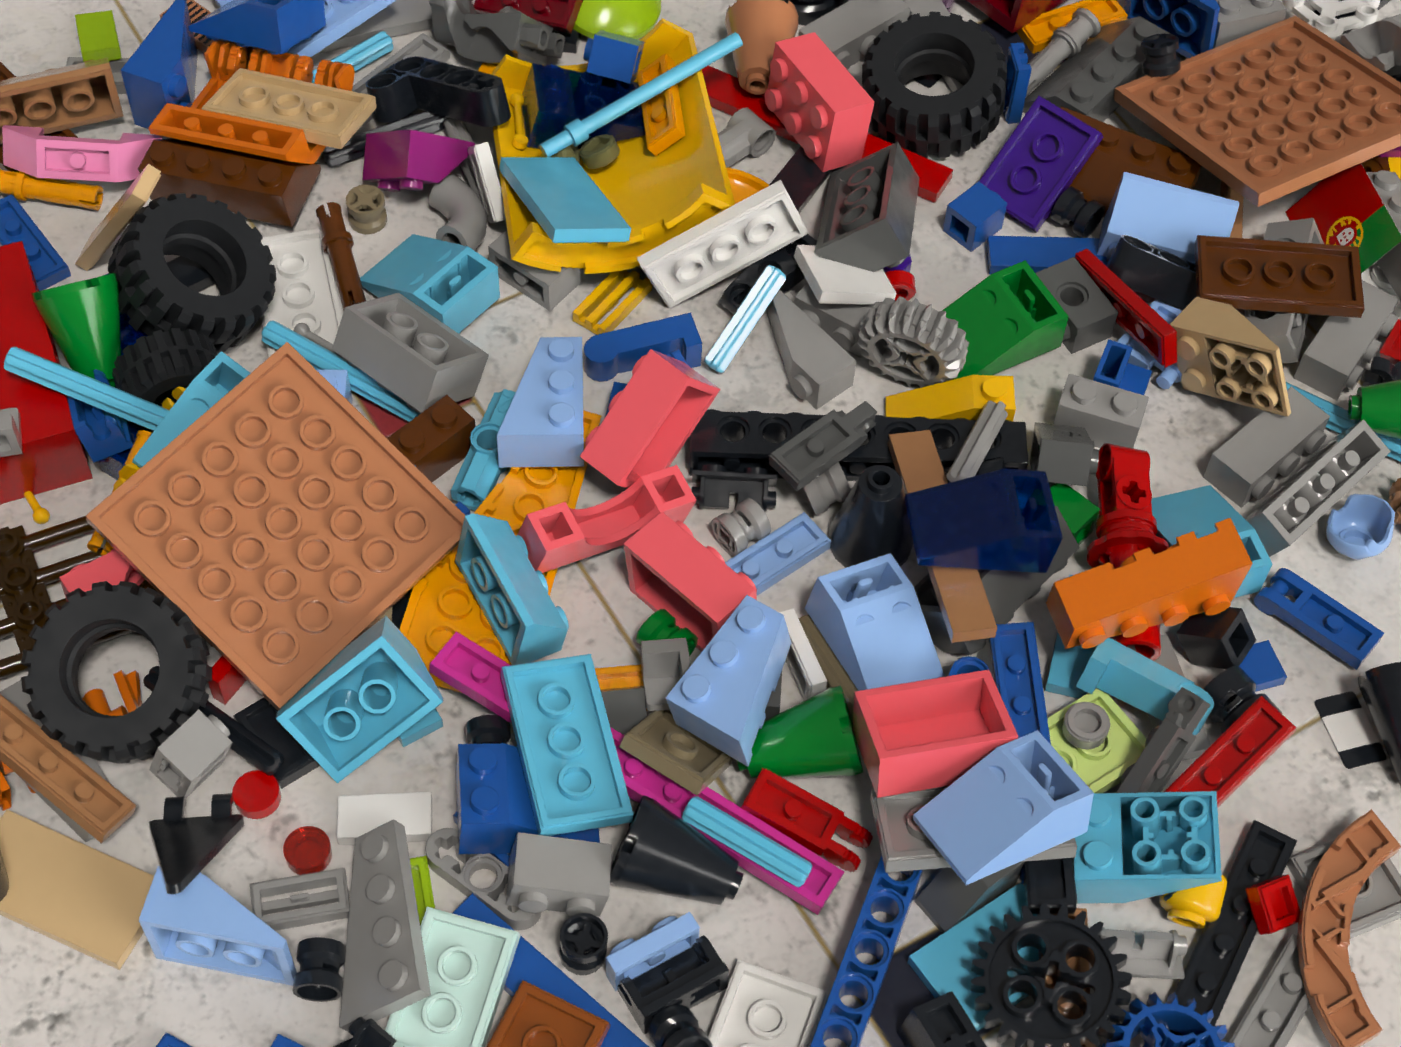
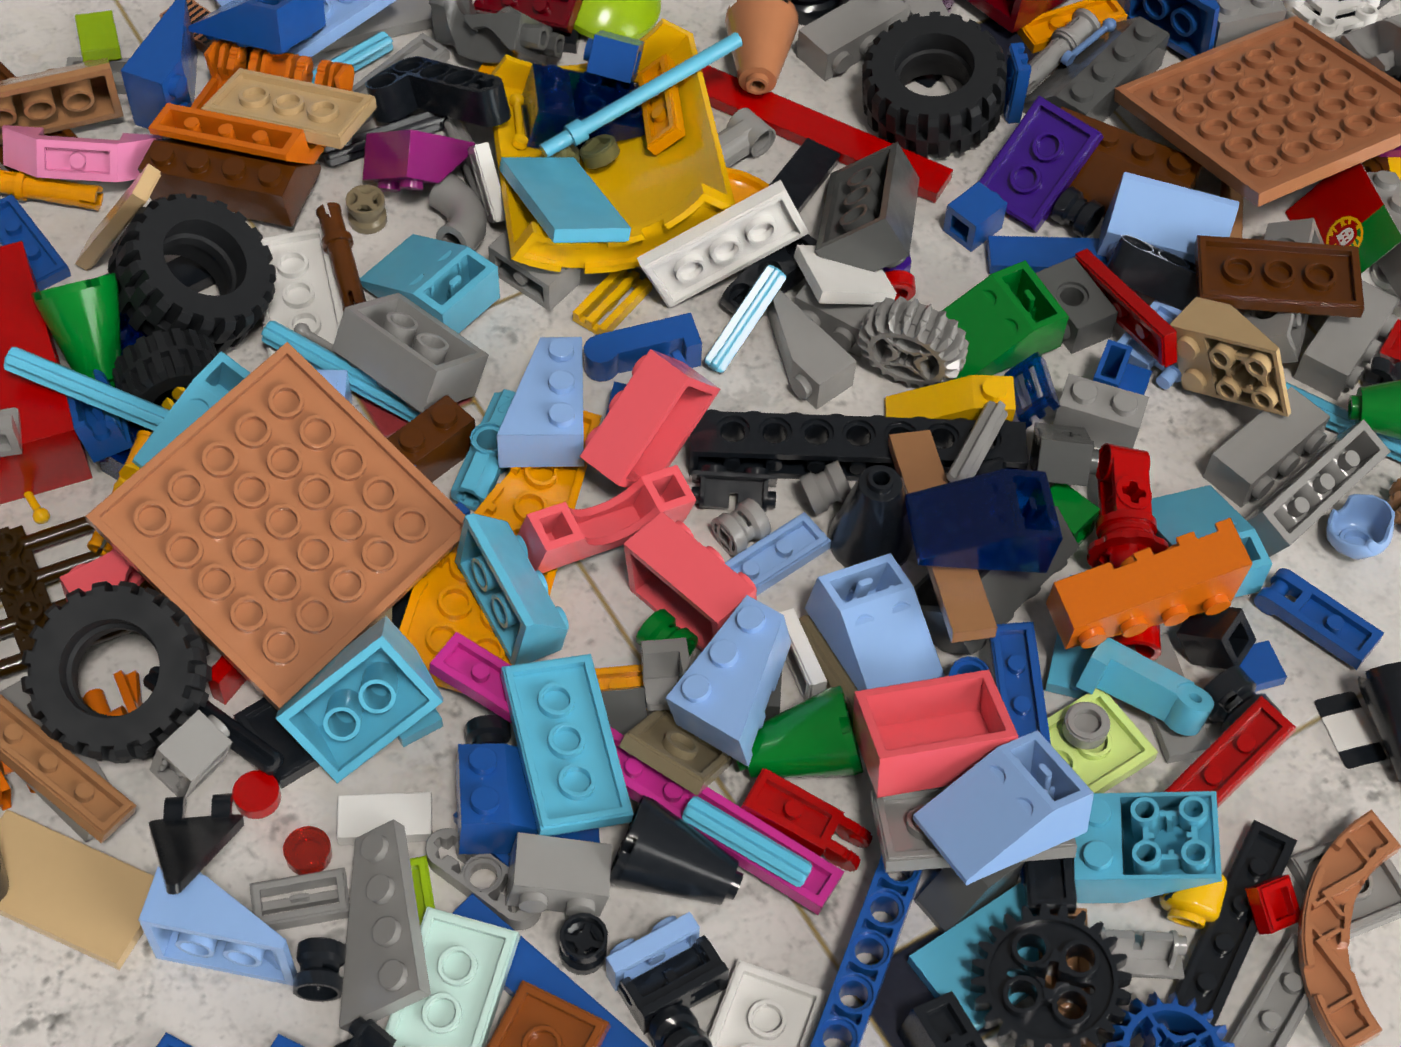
(818, 101): coral piece -> none
(822, 445): dark grey hinge -> none
(1038, 403): none -> clear blue tile
(1108, 25): none -> medium blue hinge
(1160, 55): black wheel -> none
(1165, 745): dark grey hinge -> none

